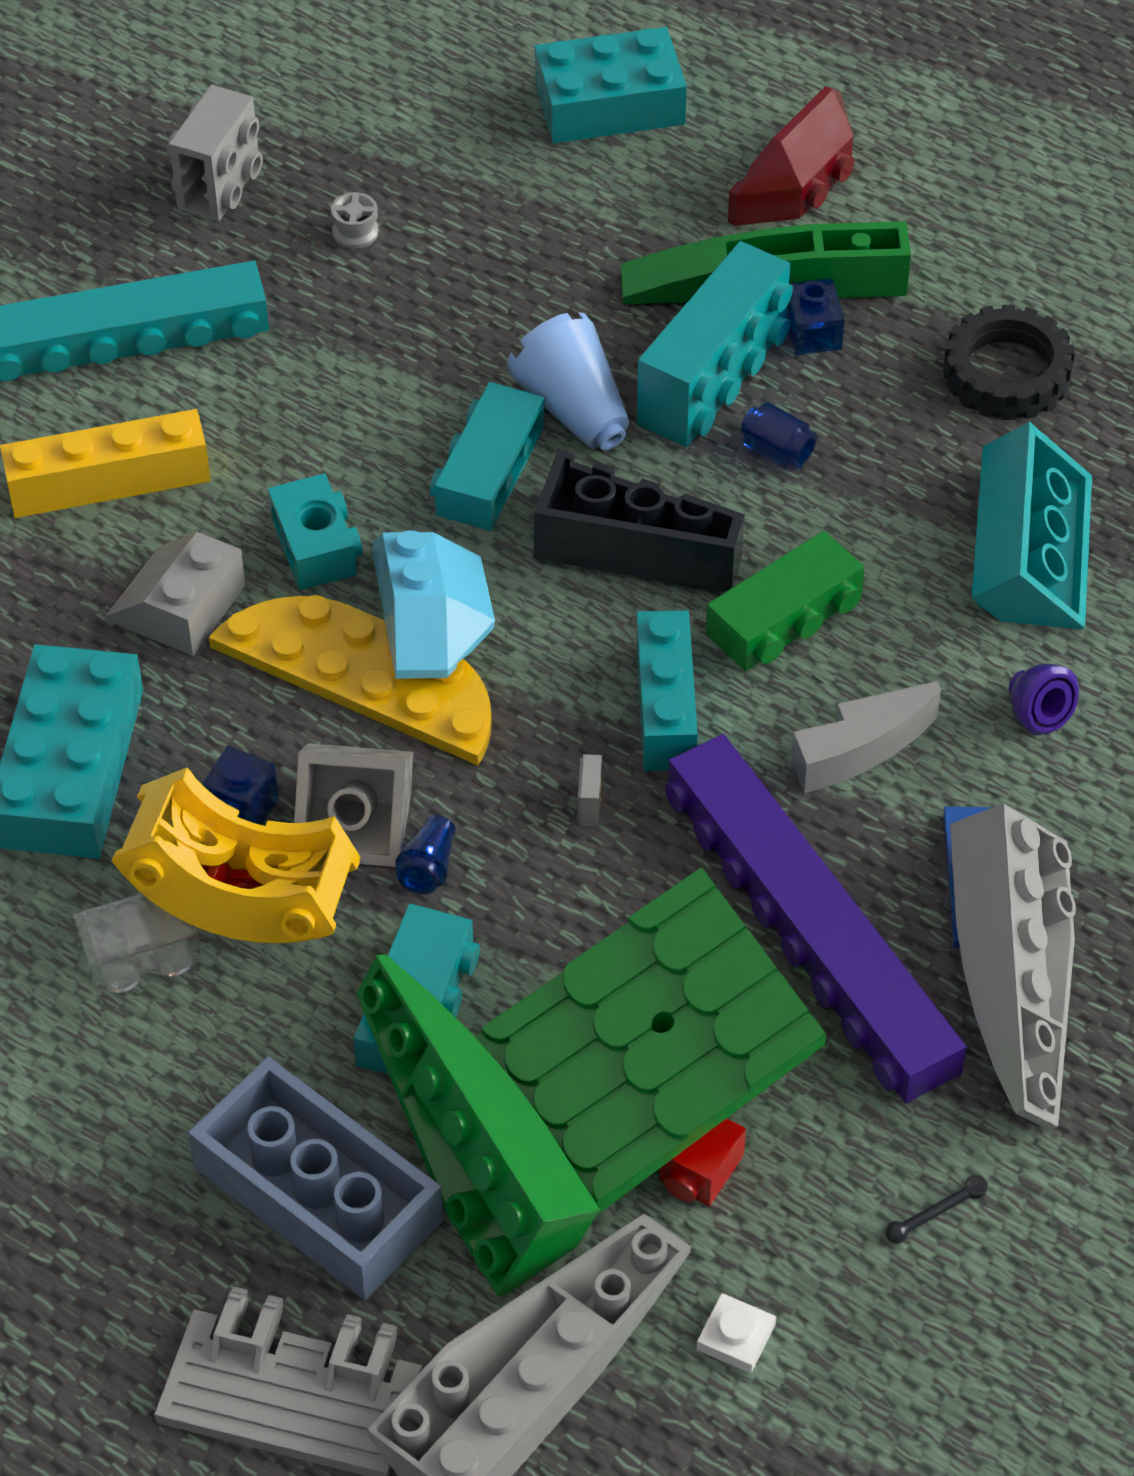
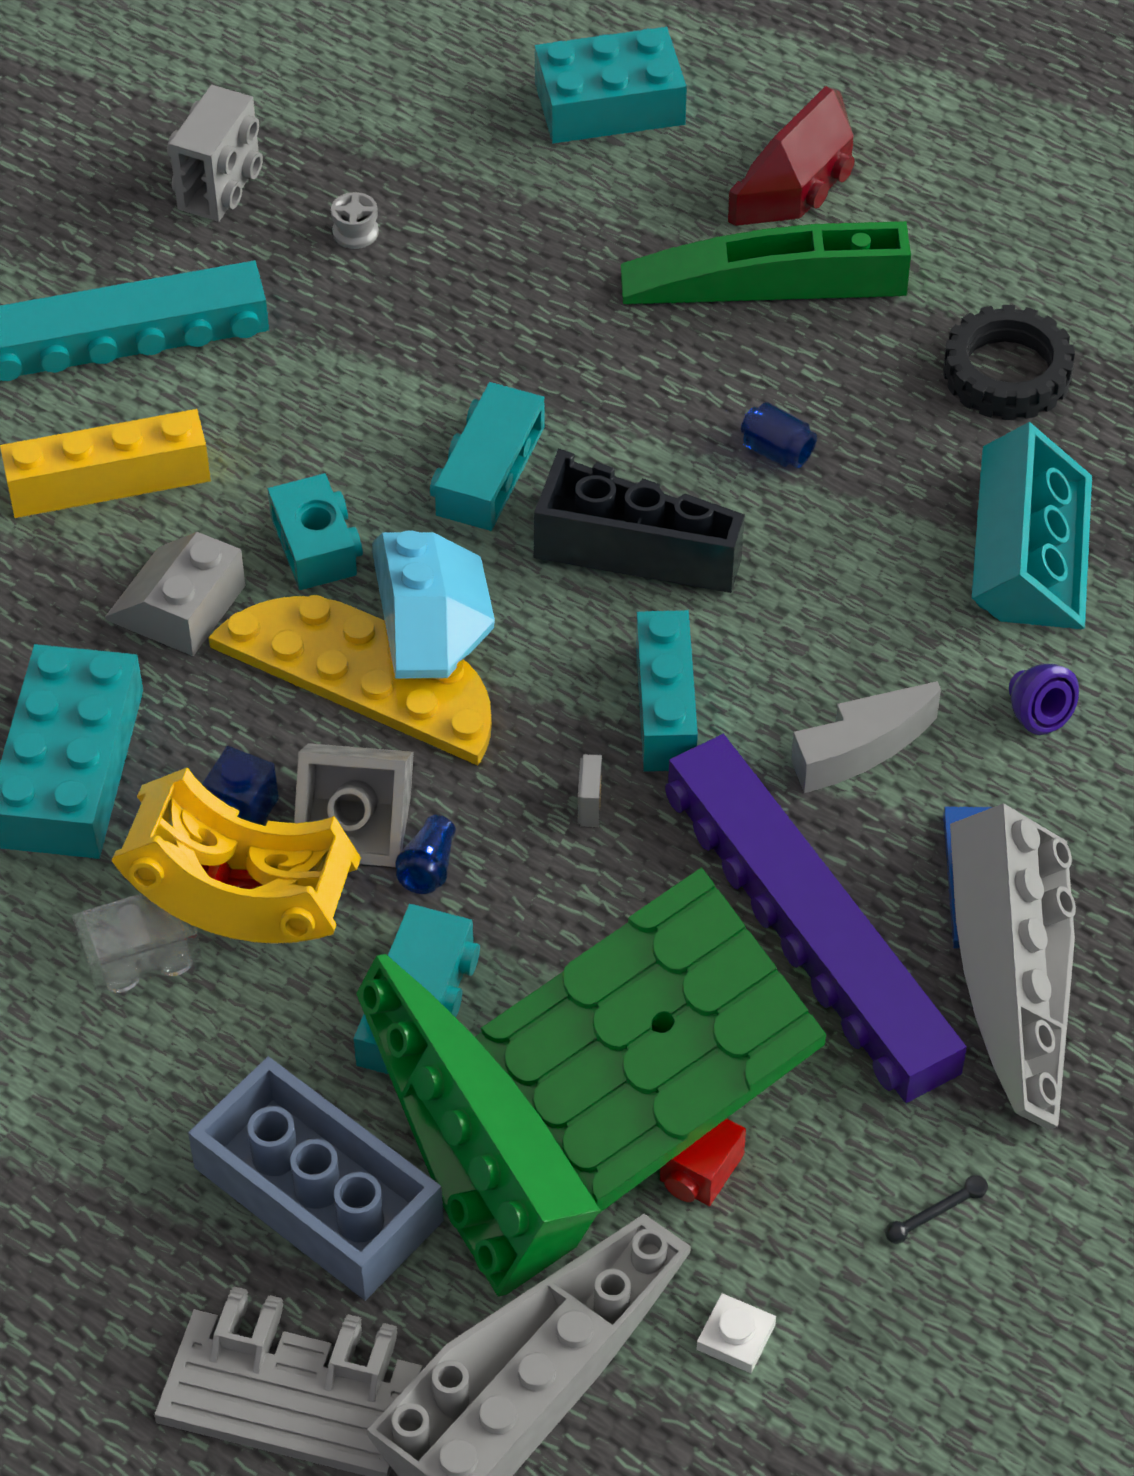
(572, 373): light blue cone -> none
(713, 344): teal brick -> none
(785, 601): green brick -> none
(815, 317): clear blue brick -> none

